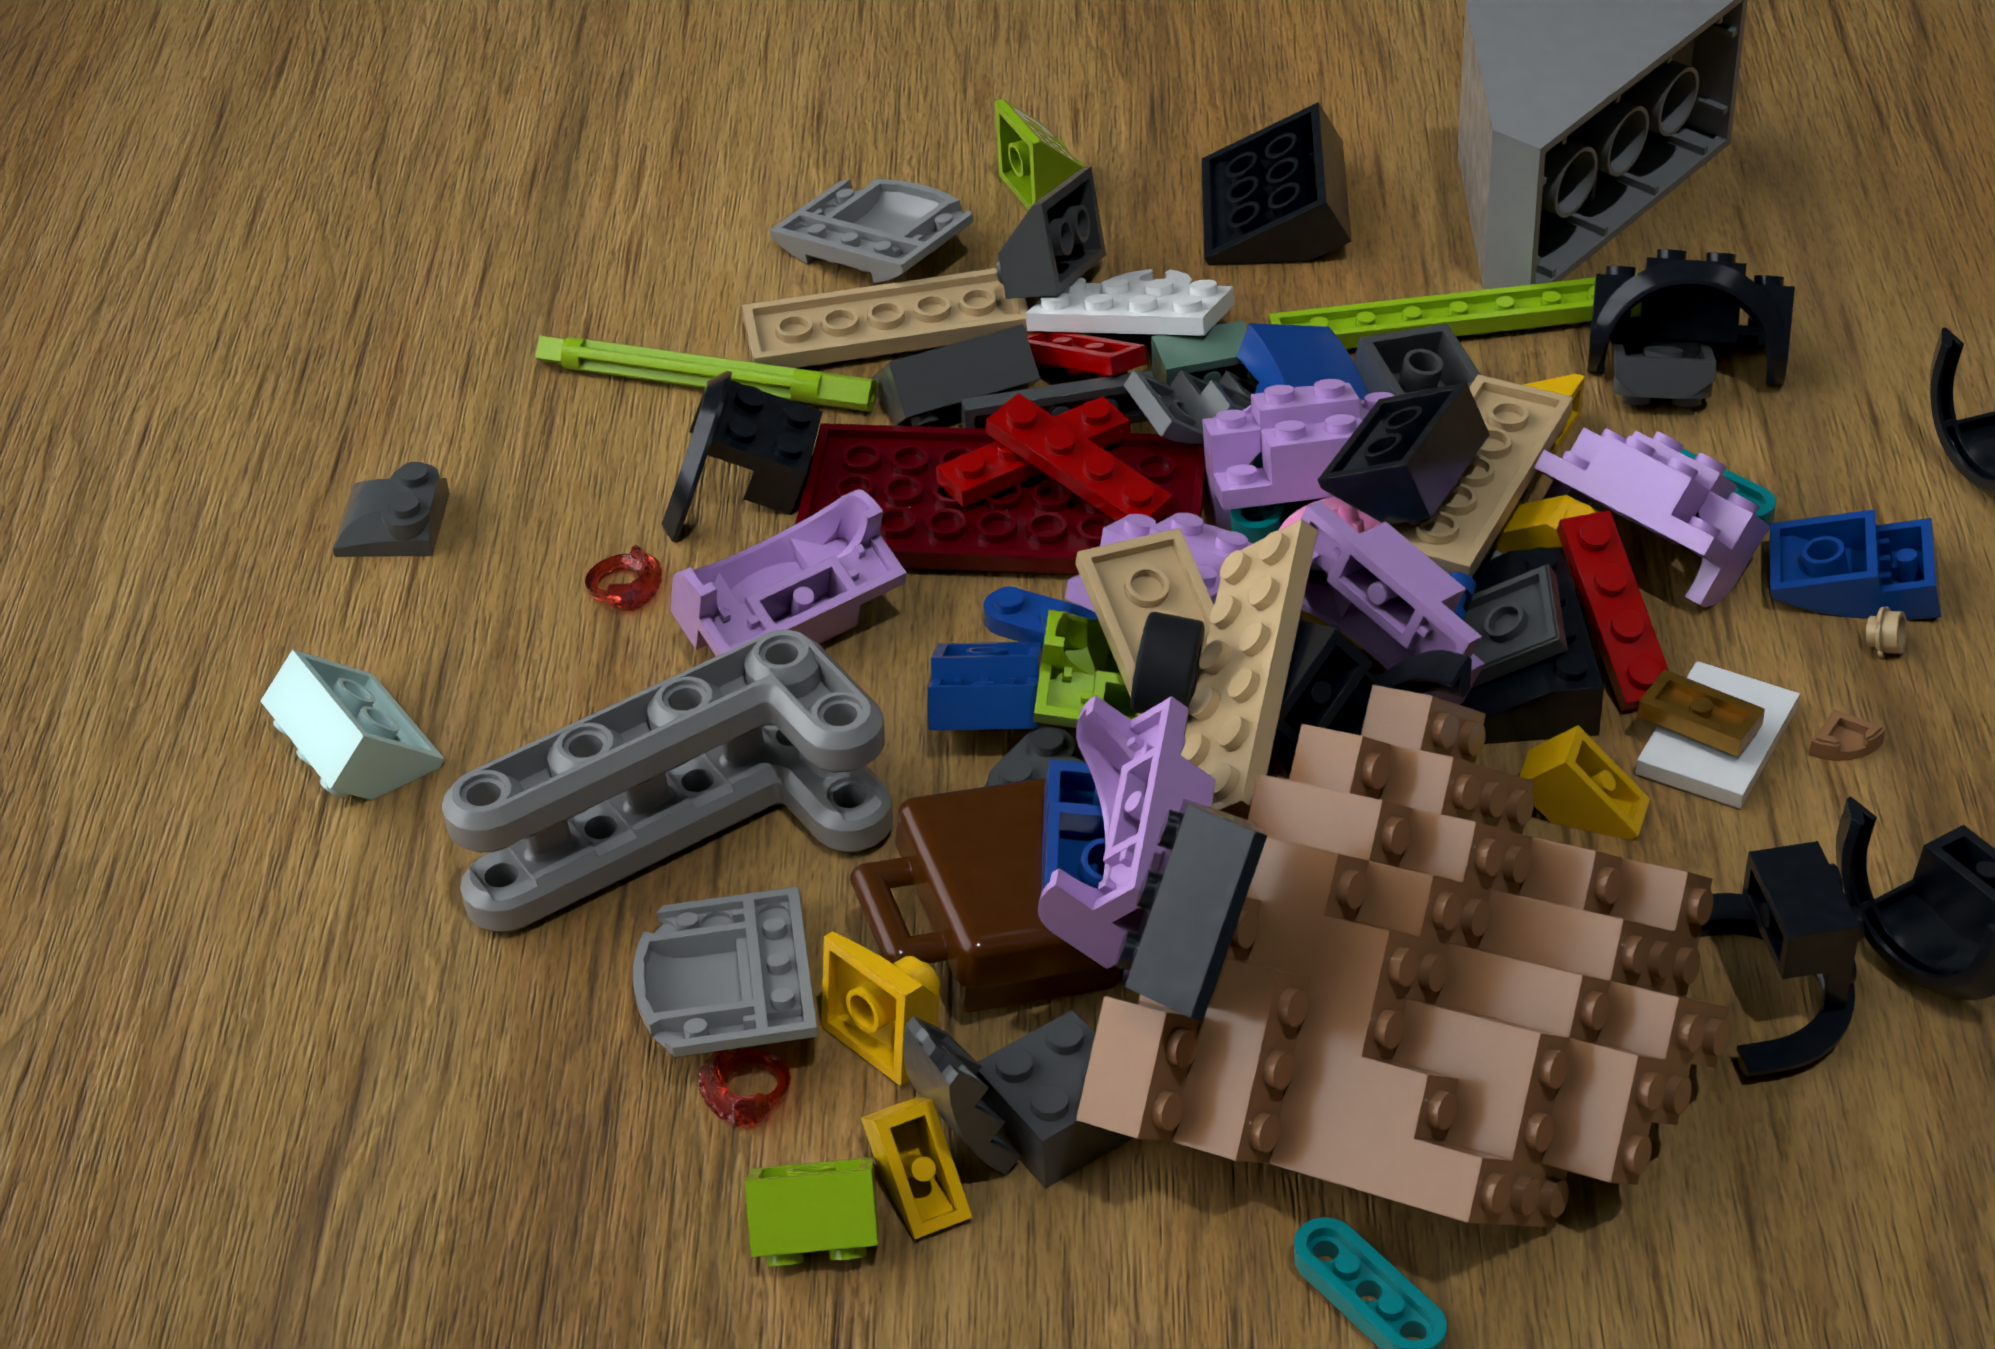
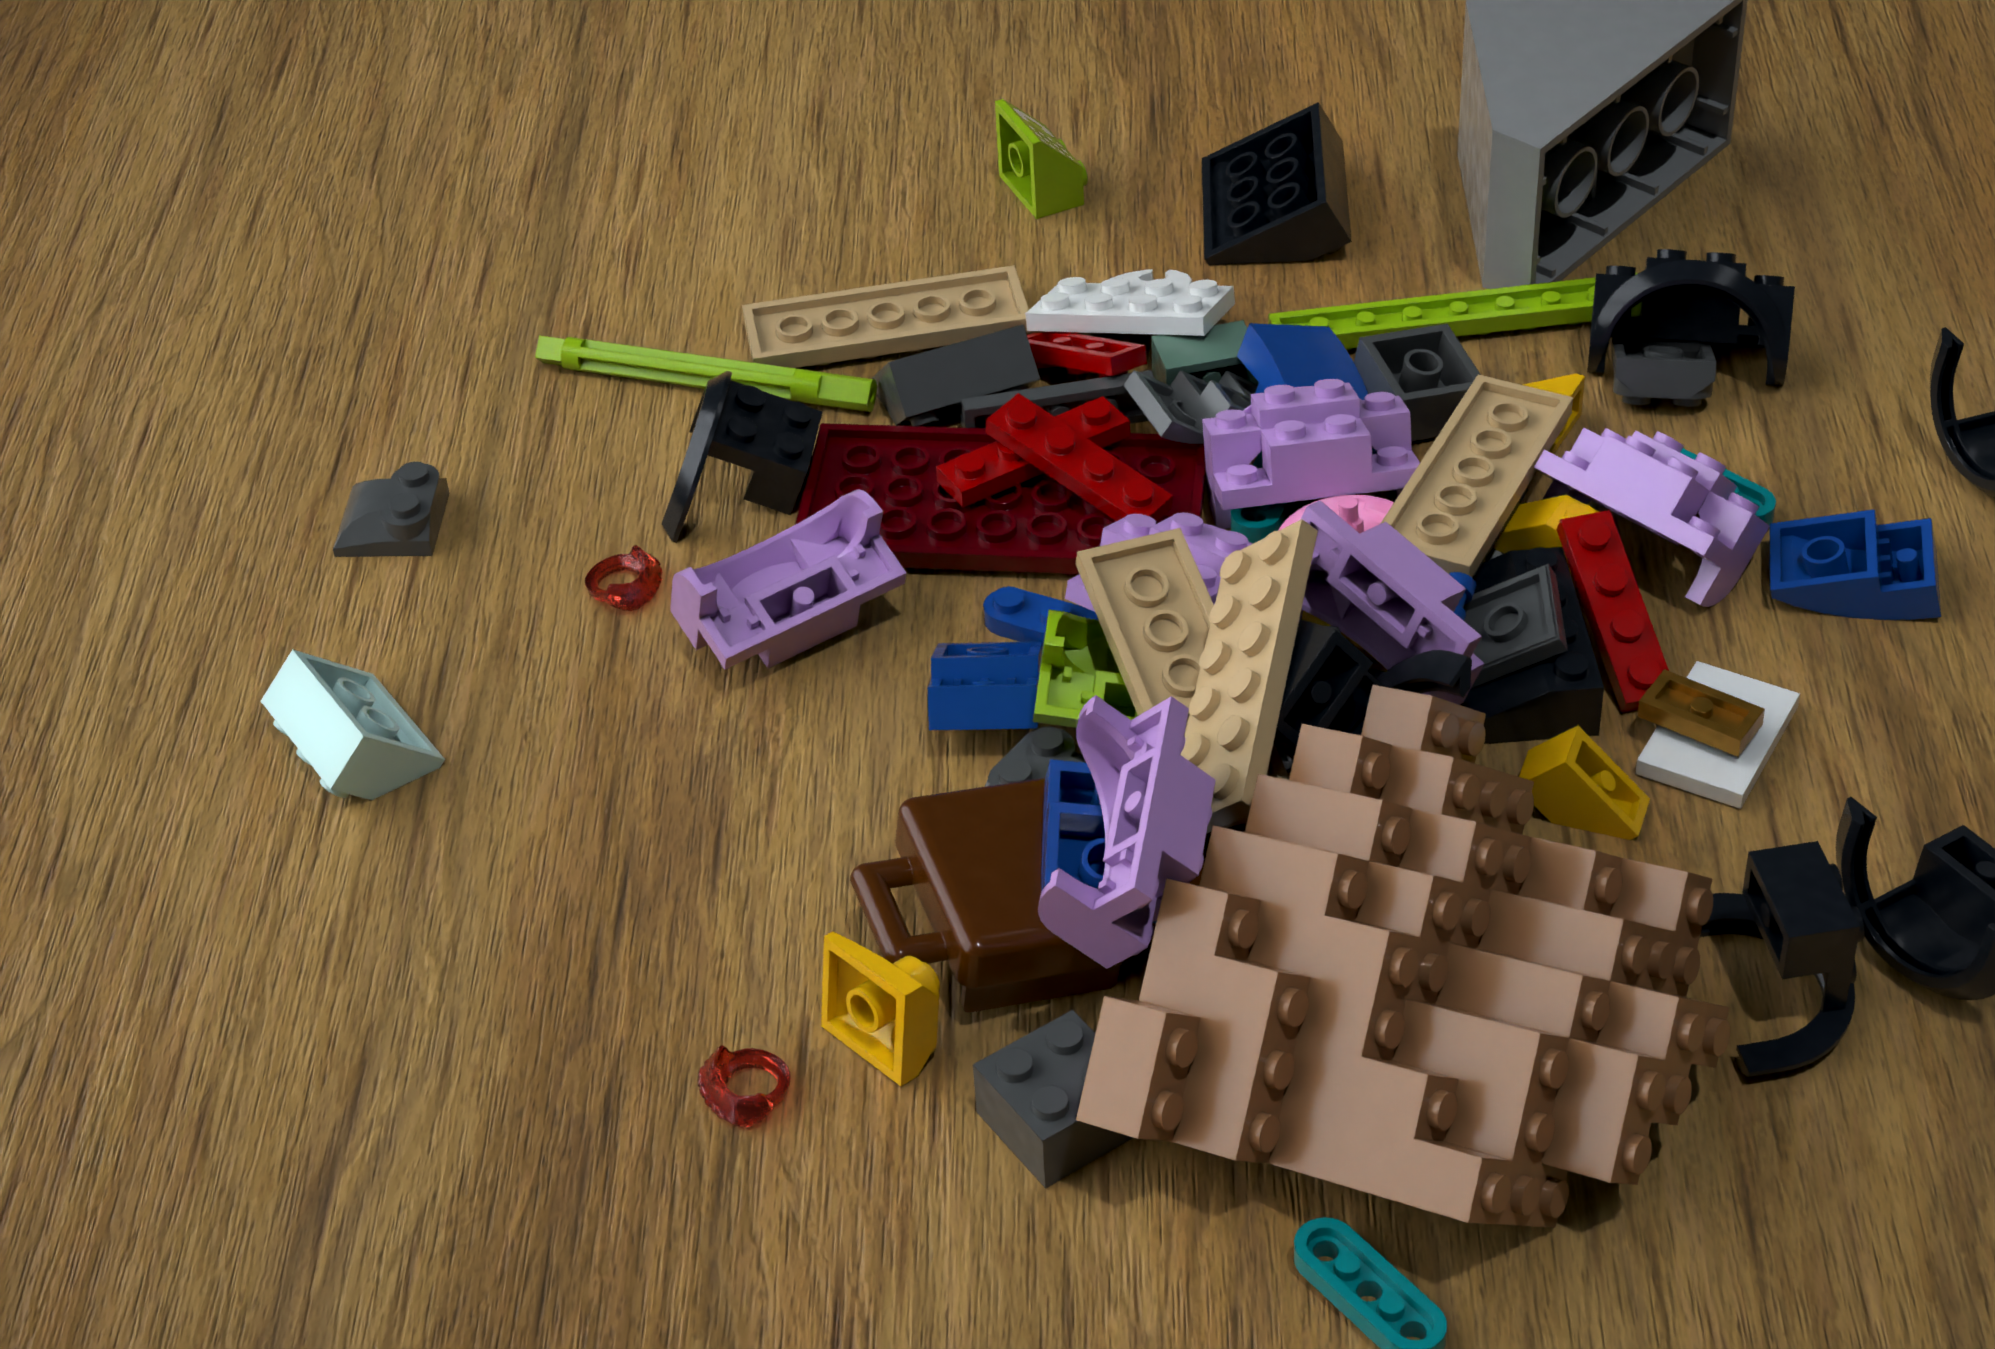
(668, 772): light grey beam -> none
(726, 973): light grey slope -> none
(812, 1210): lime slope -> none
(874, 228): light grey slope -> none
(917, 1166): yellow slope -> none
(948, 1077): dark grey slope -> none
(1054, 241): dark grey slope -> none
(1166, 661): black tyre -> none
(1190, 907): black slope -> none
(1408, 454): black slope -> none
(1846, 738): medium nougat tile -> none
(1887, 632): tan plate -> none

